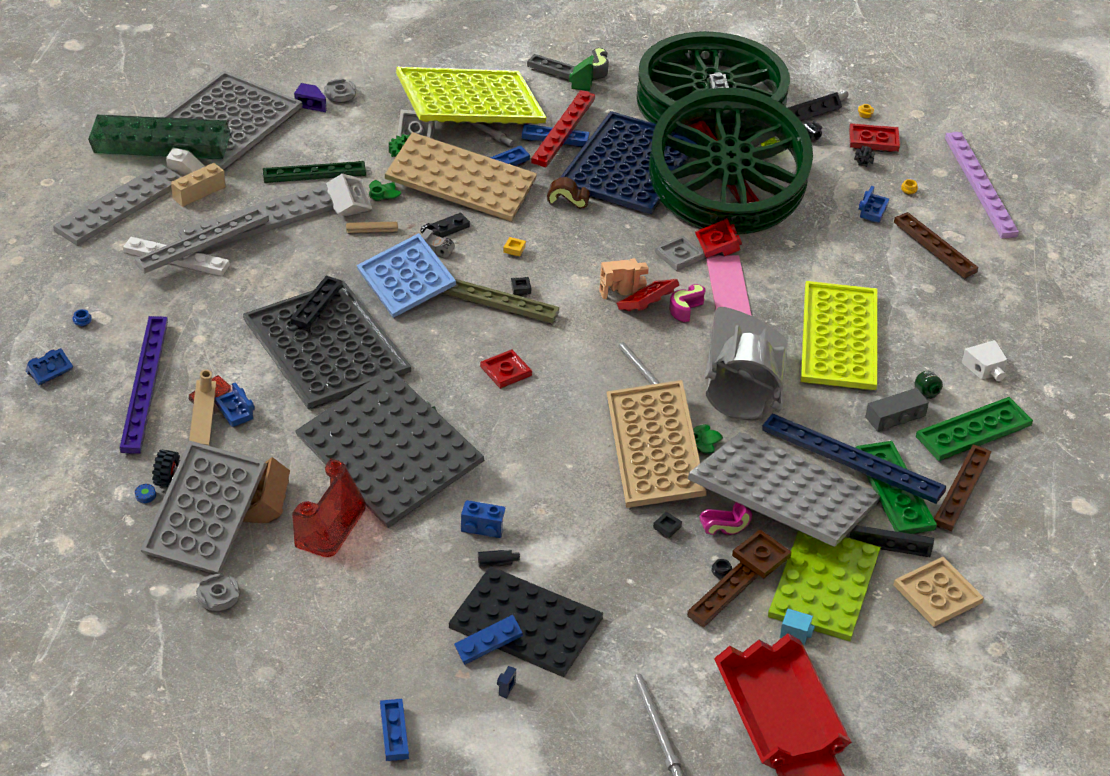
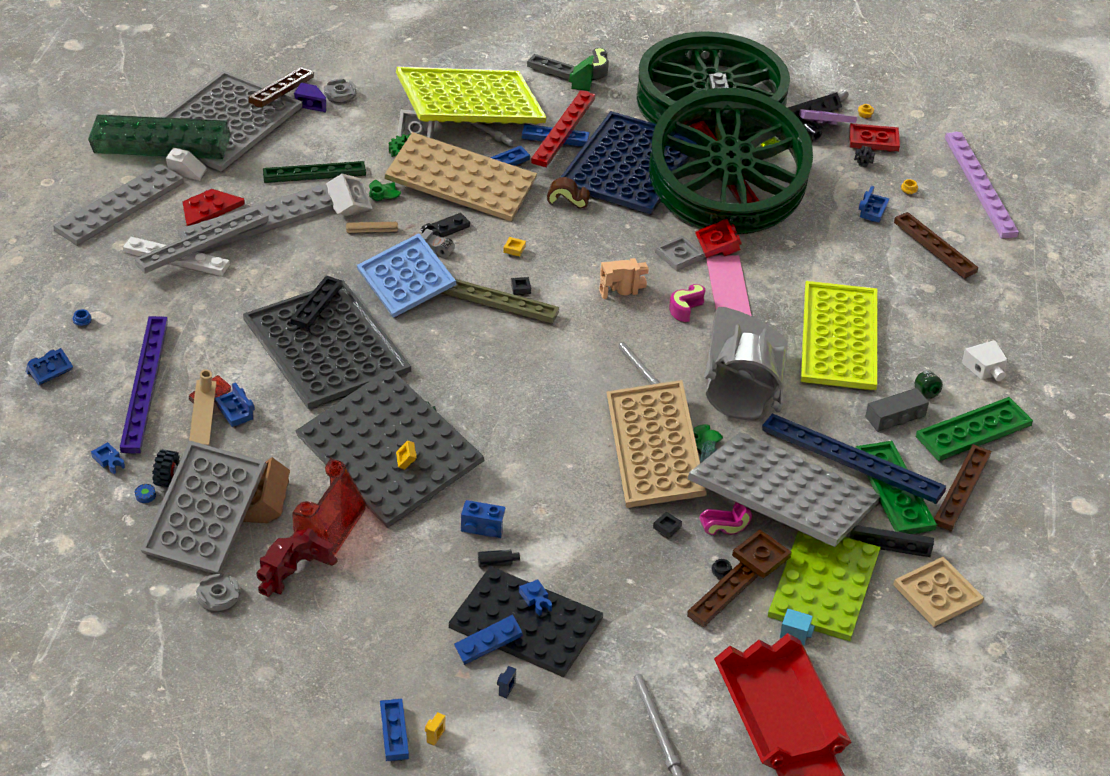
(109, 456): none -> blue plate
(198, 184): tan brick -> none
(209, 206): none -> red wing
(280, 87): none -> reddish brown plate
(284, 555): none -> dark red hips
(406, 454): none -> yellow plate
(435, 728): none -> yellow plate
(506, 368): red tile -> none
(536, 595): none -> blue plate
(648, 294): red plate -> none
(707, 449): none -> clear light blue plate
(829, 117): none -> lavender wing

